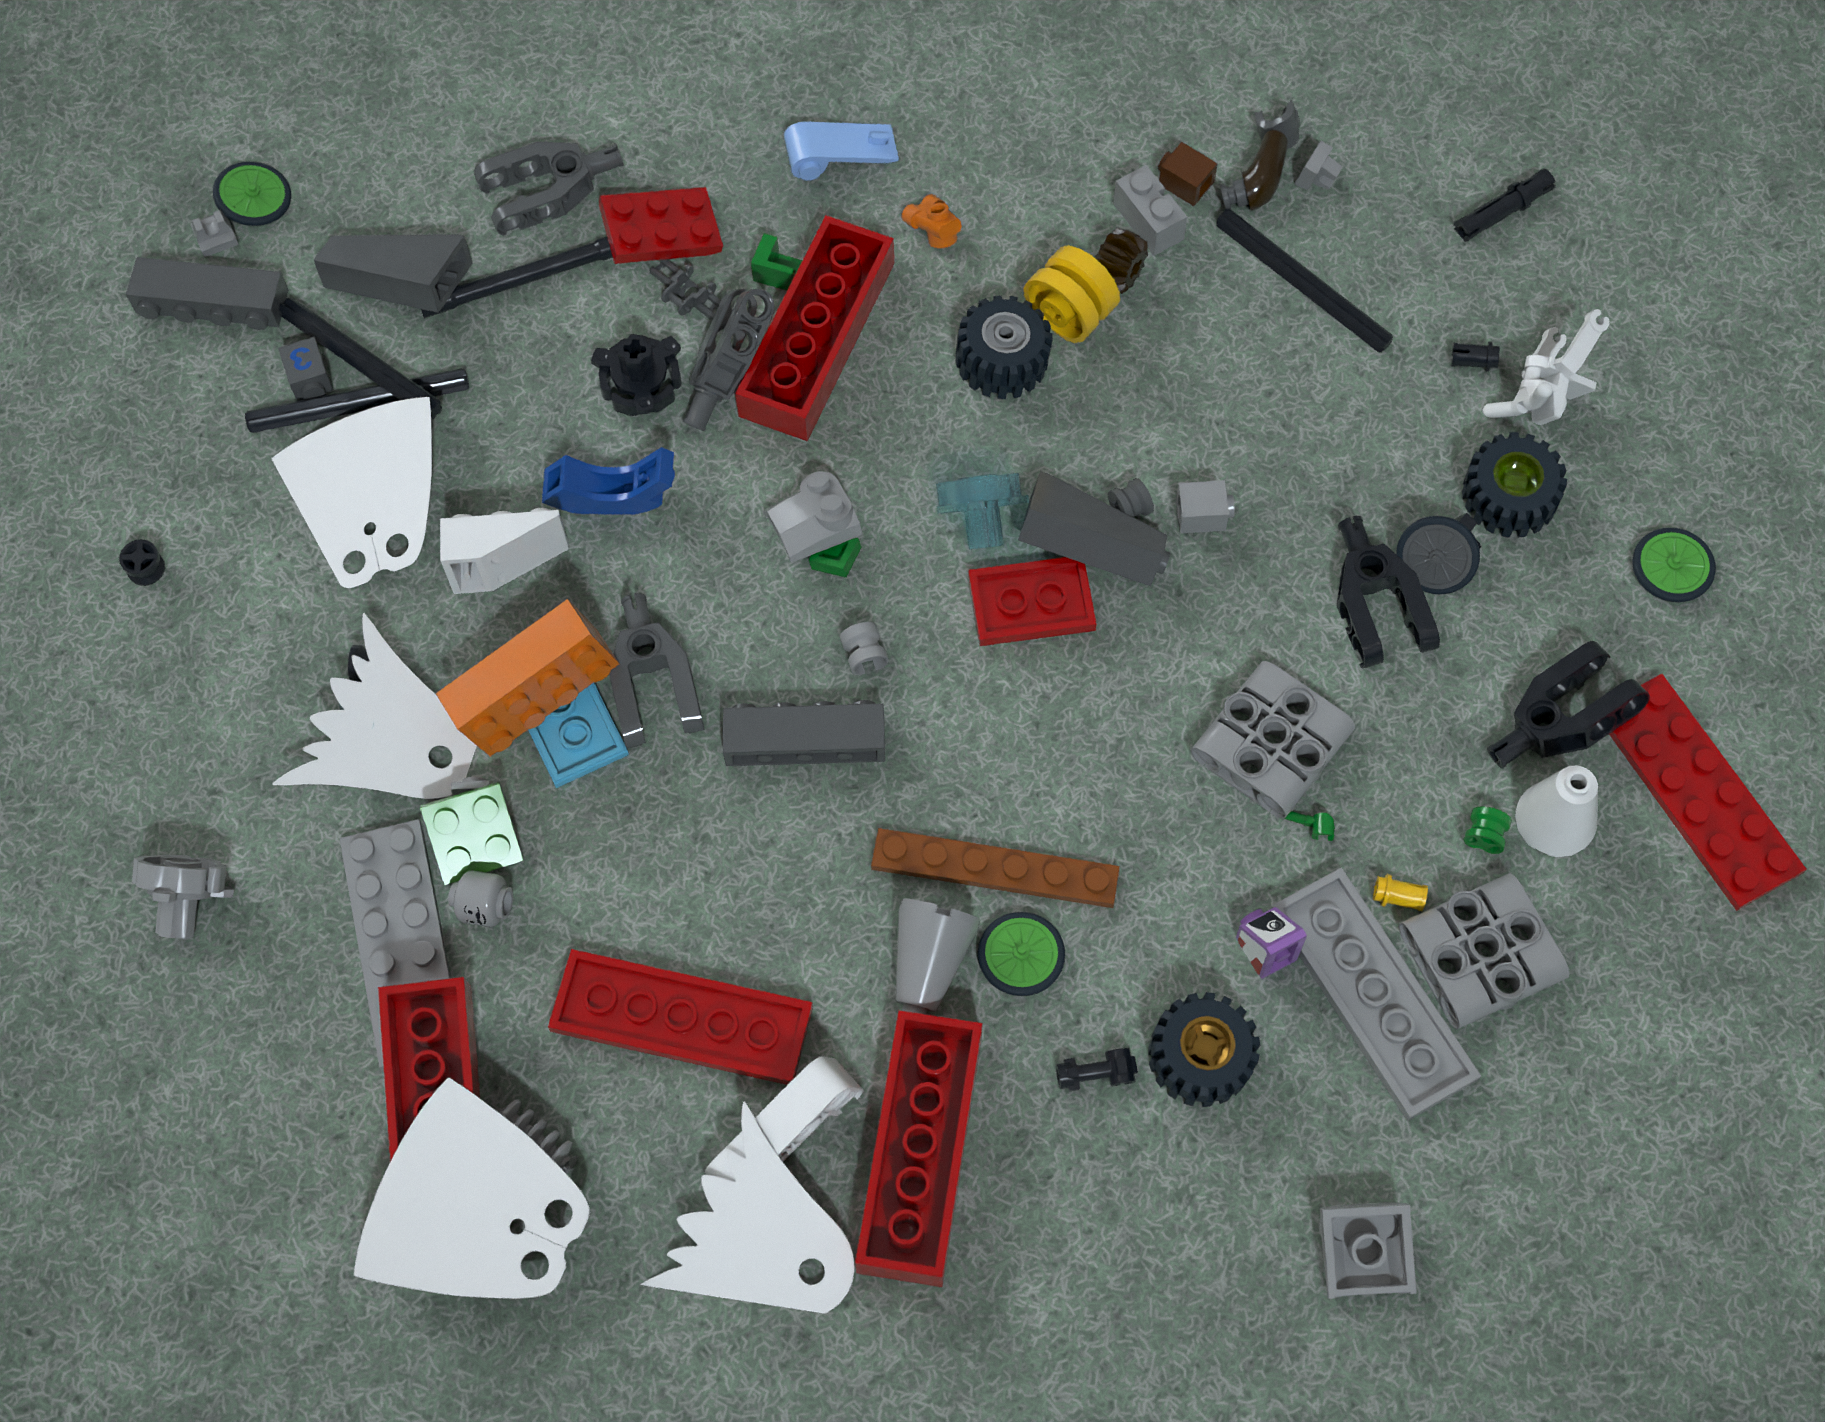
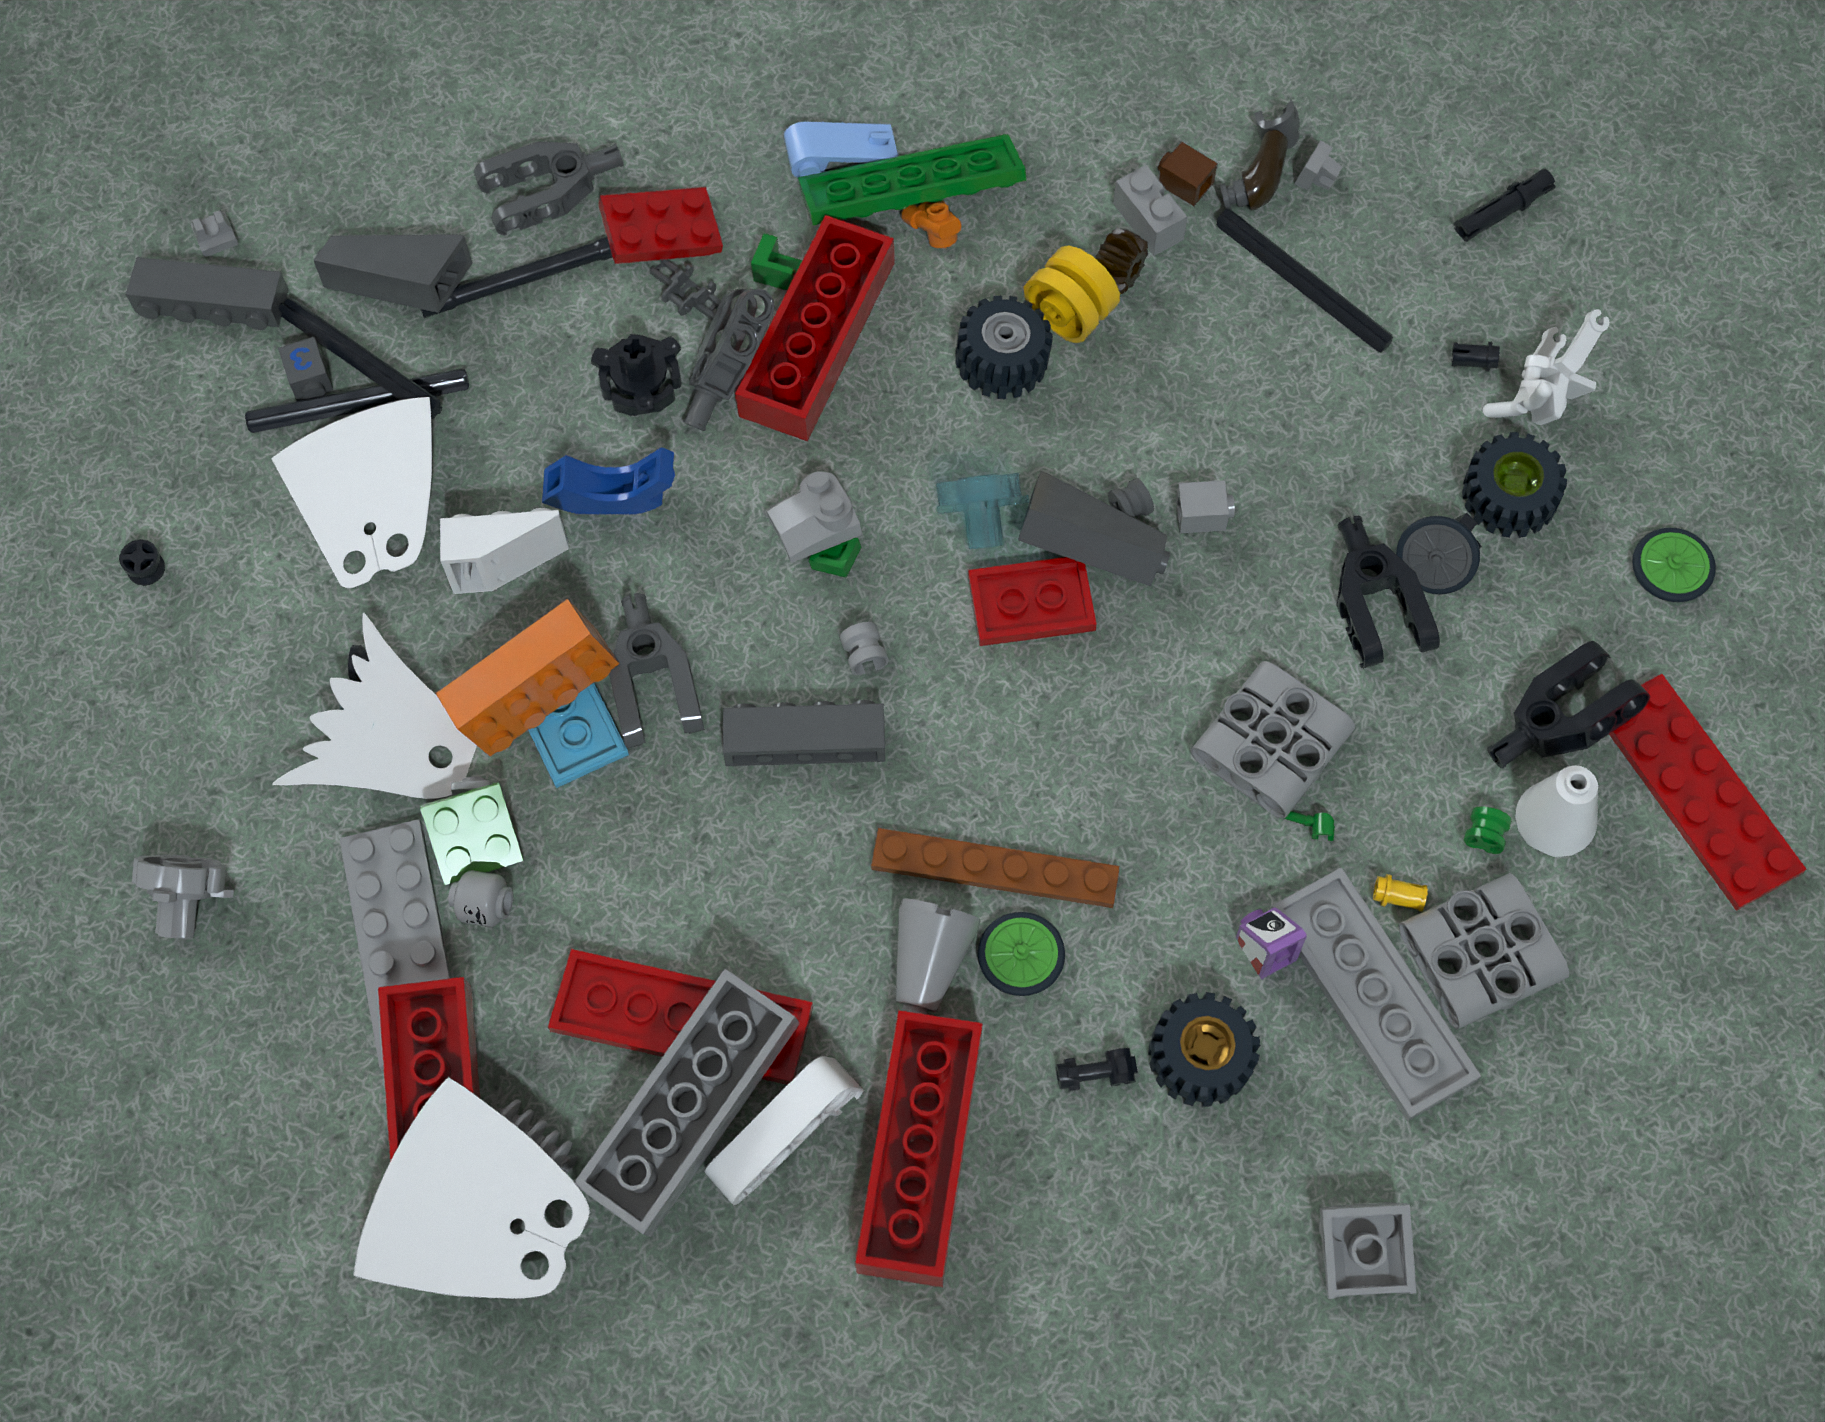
(252, 193): bright green wheel -> none
(687, 1103): none -> light grey brick
(760, 1236): white piece -> none
(912, 179): none -> green plate

